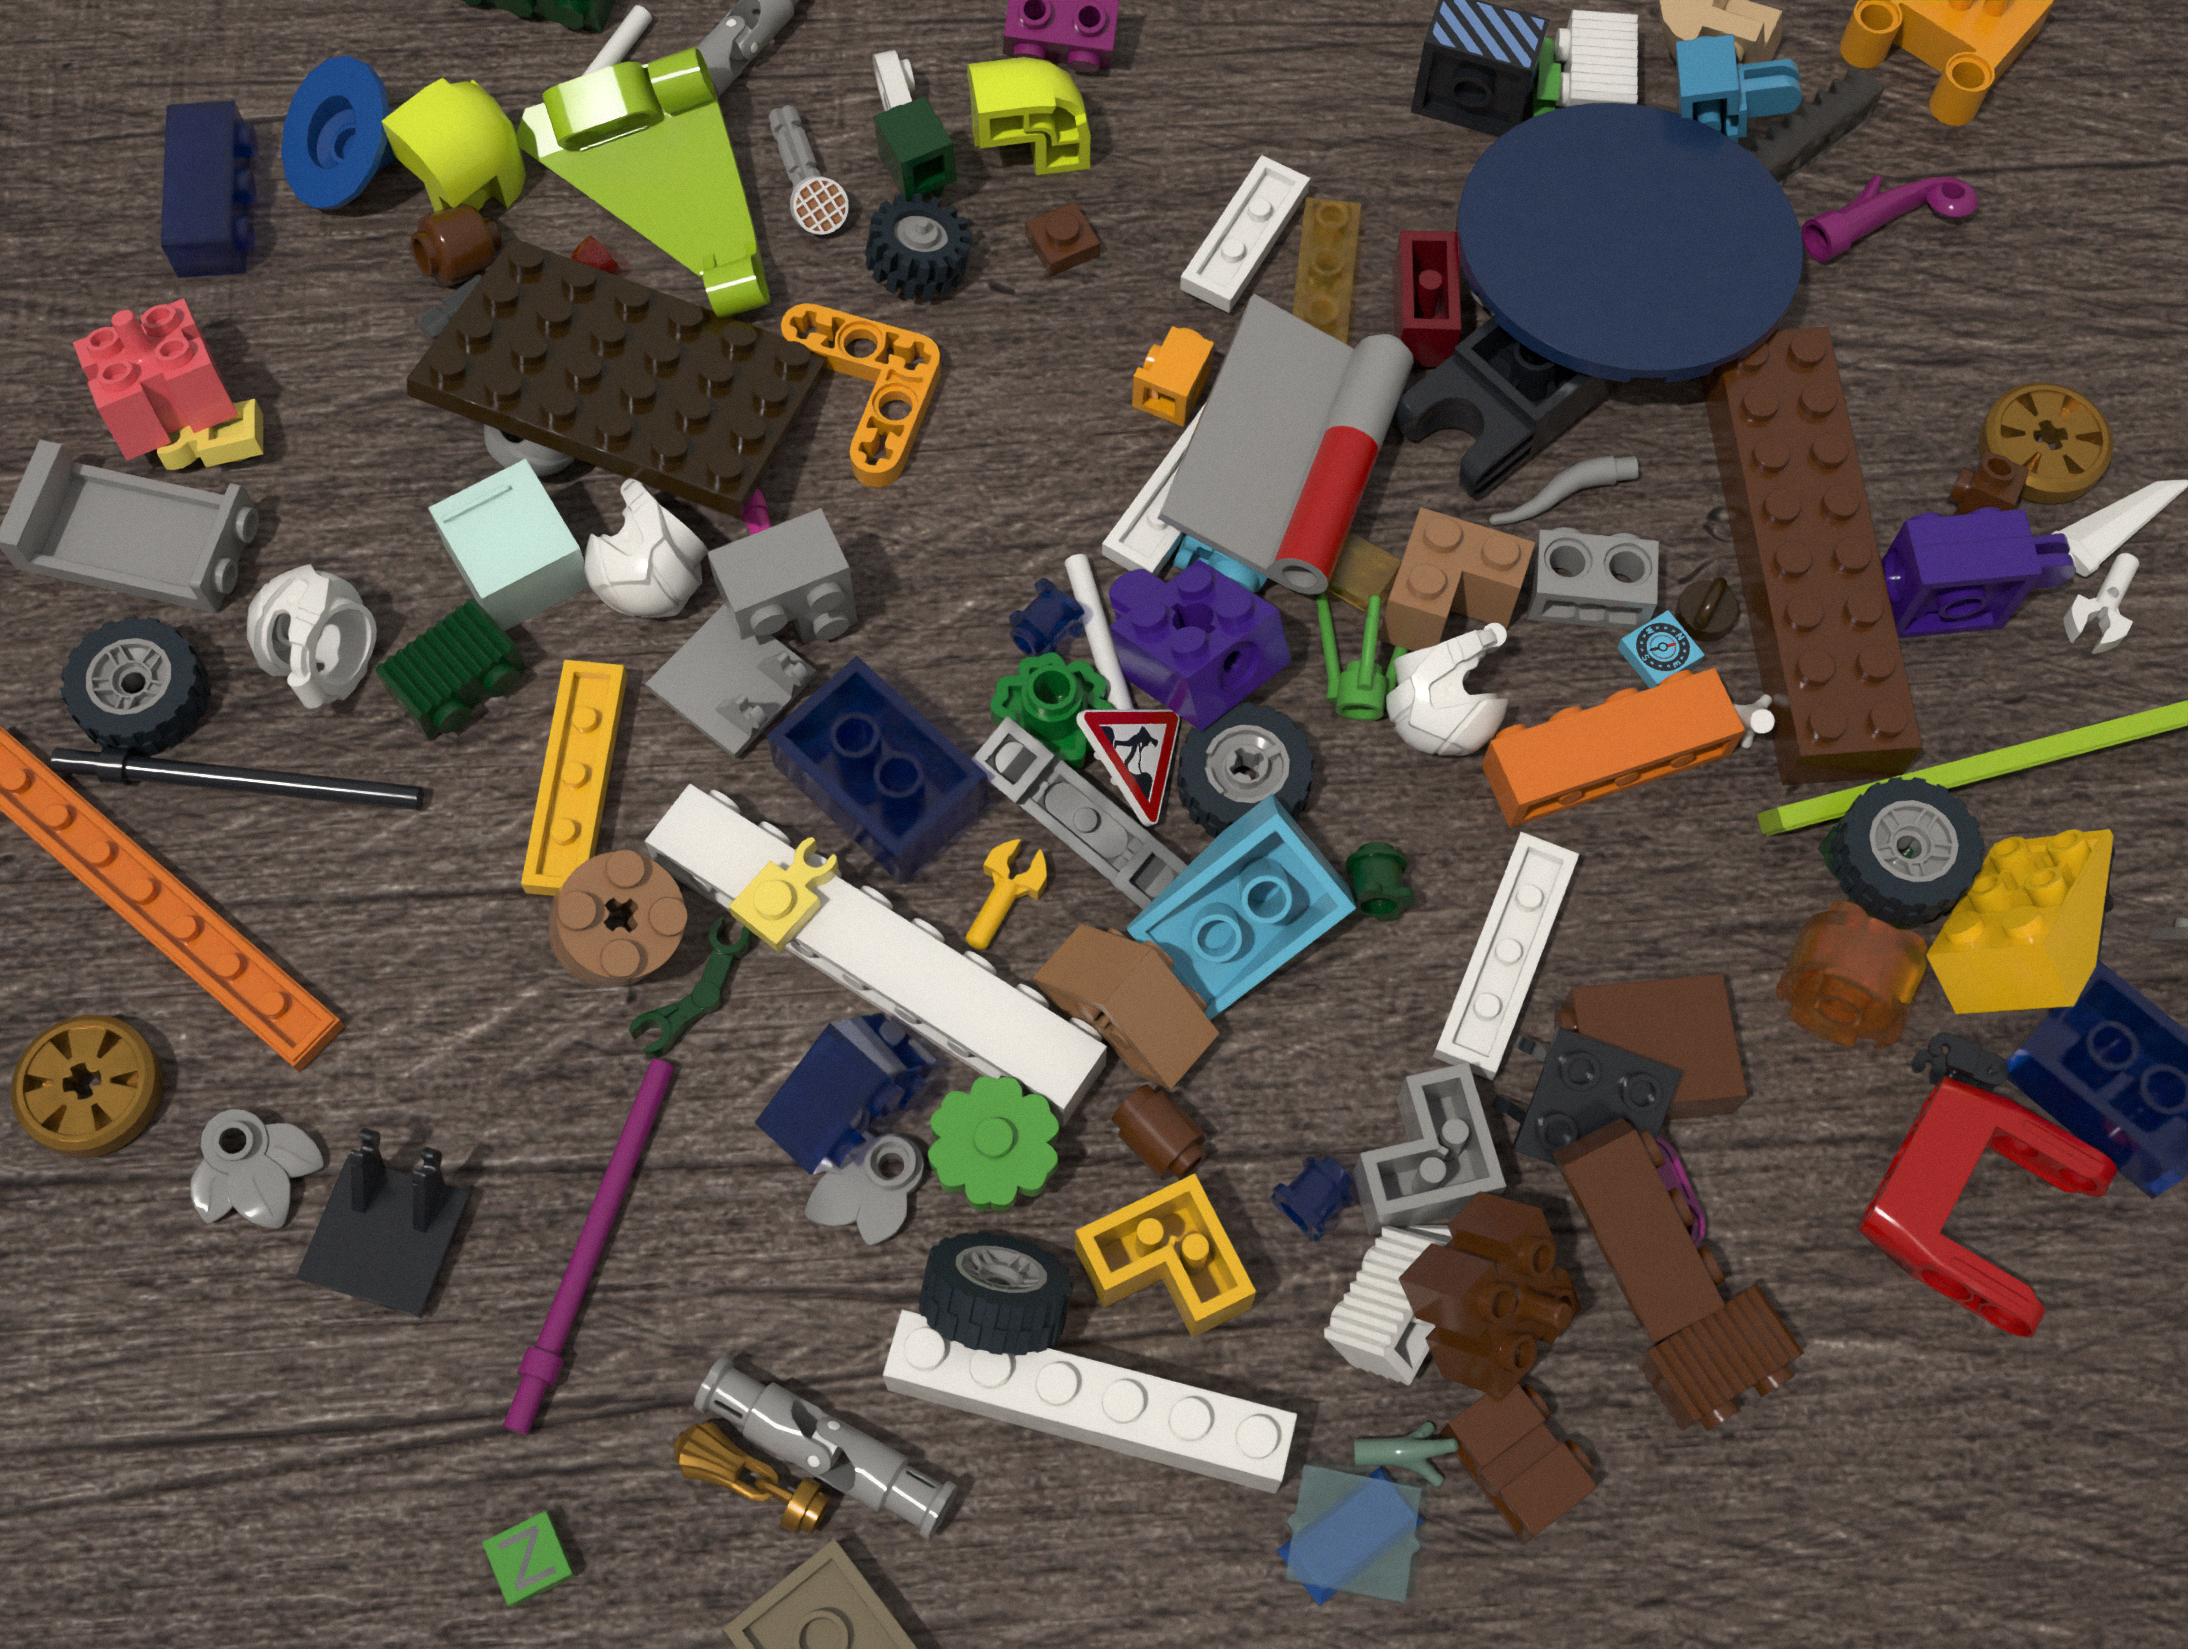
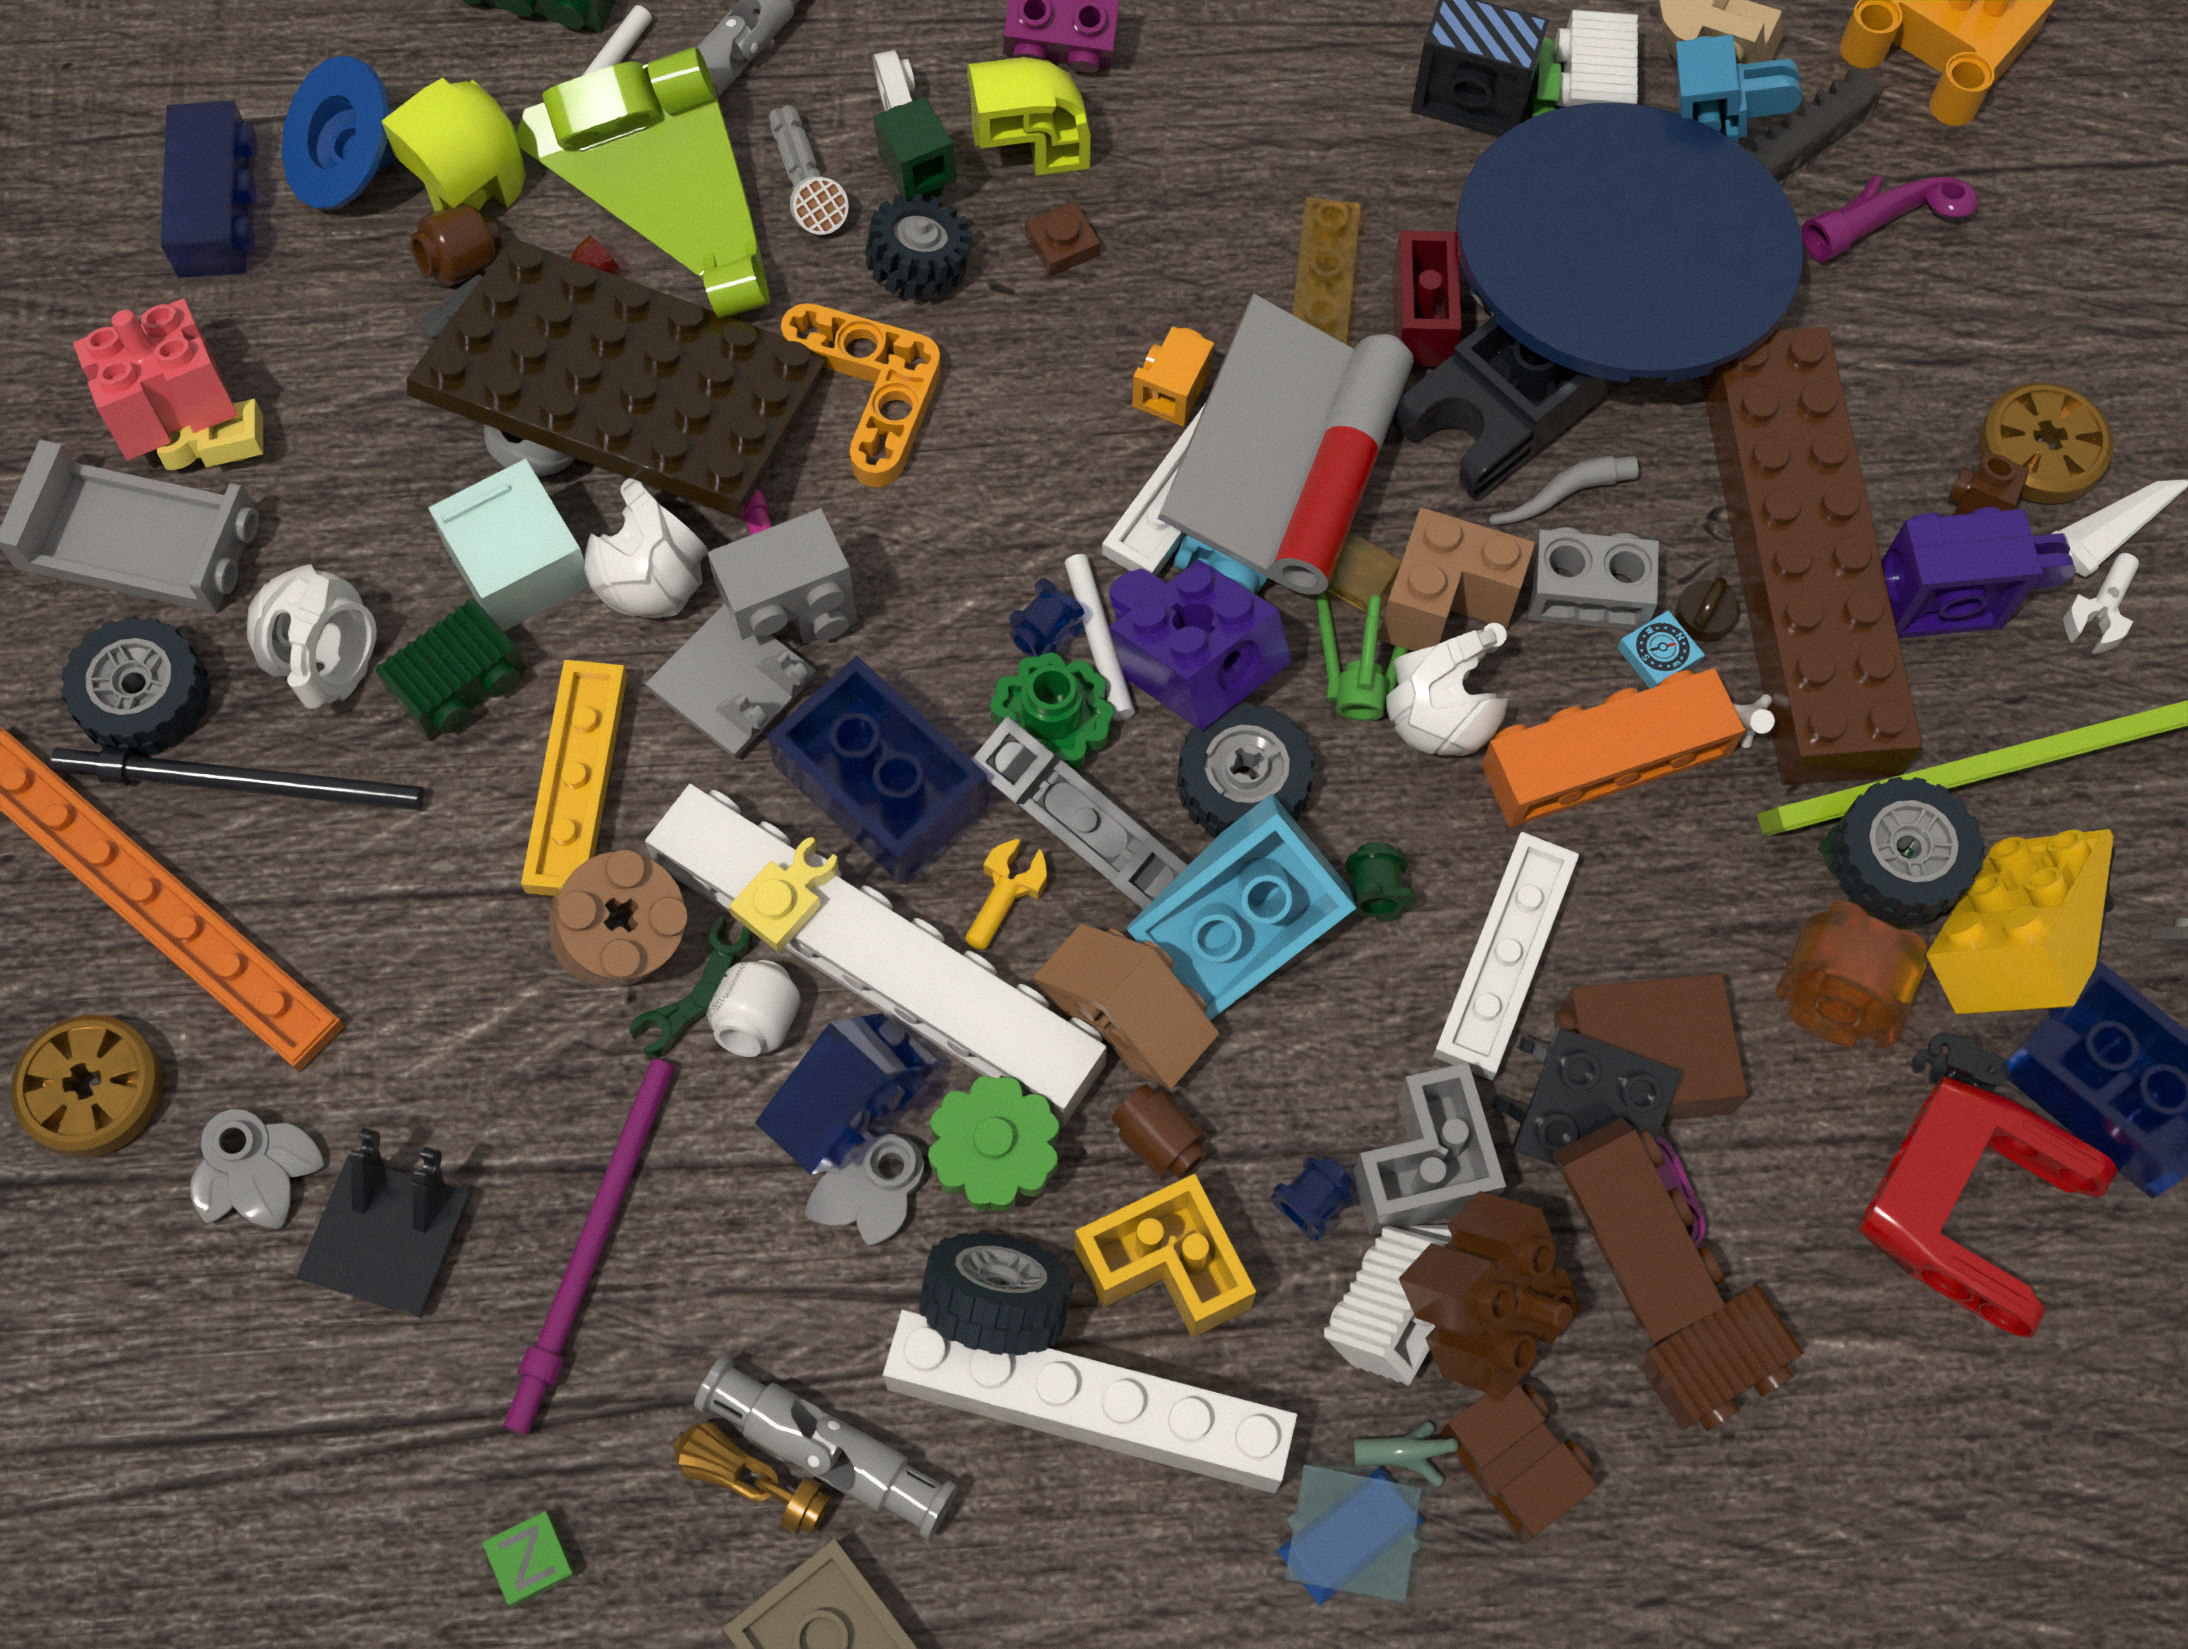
(753, 1008): none -> white head
(1136, 753): piece -> none
(1245, 234): white plate -> none

